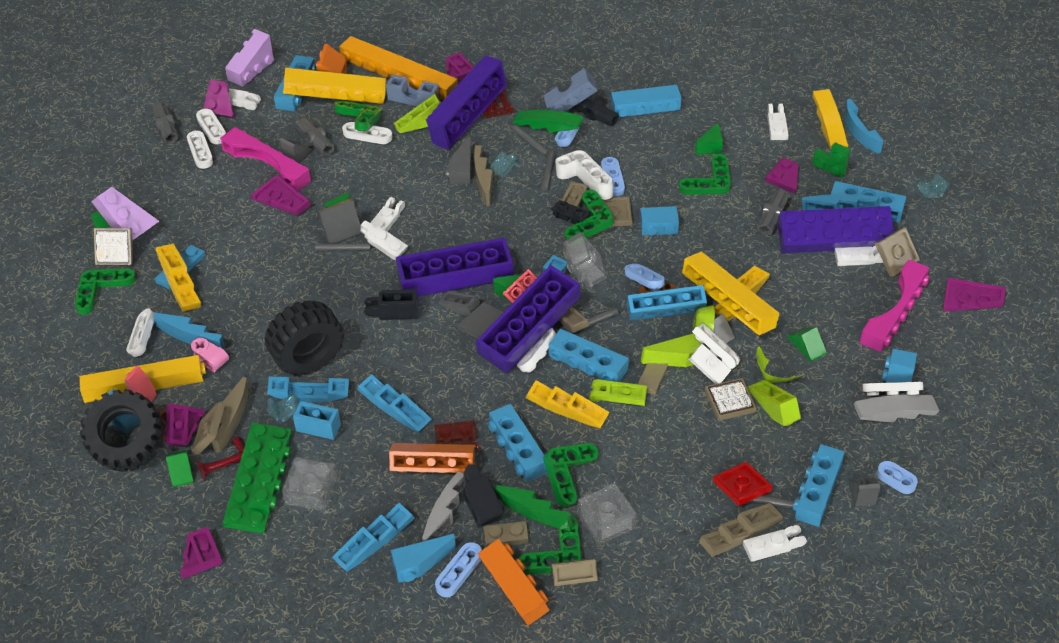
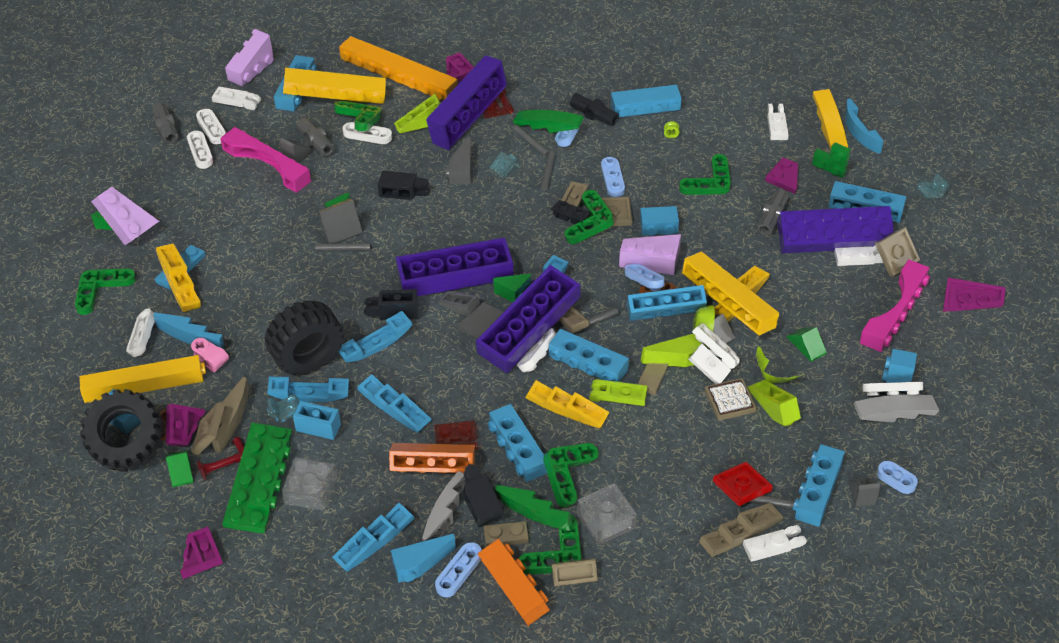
(113, 246): tile -> none
(139, 382): coral slope -> none
(219, 99): magenta wing -> none
(281, 195): magenta wing -> none
(331, 61): orange slope -> none
(376, 341): none -> dark azure slope
(383, 240): white hinge -> none
(387, 215): white hinge -> none
(401, 92): sand blue arch -> none
(402, 185): none -> black hinge
(484, 176): dark tan slope -> none
(519, 286): coral slope -> none
(582, 87): sand blue arch -> none
(584, 260): clear brick -> none
(591, 174): white beam -> none
(654, 252): none -> lavender wedge
(670, 126): none -> lime bush
(710, 142): green slope -> none
(839, 201): dark azure slope -> none

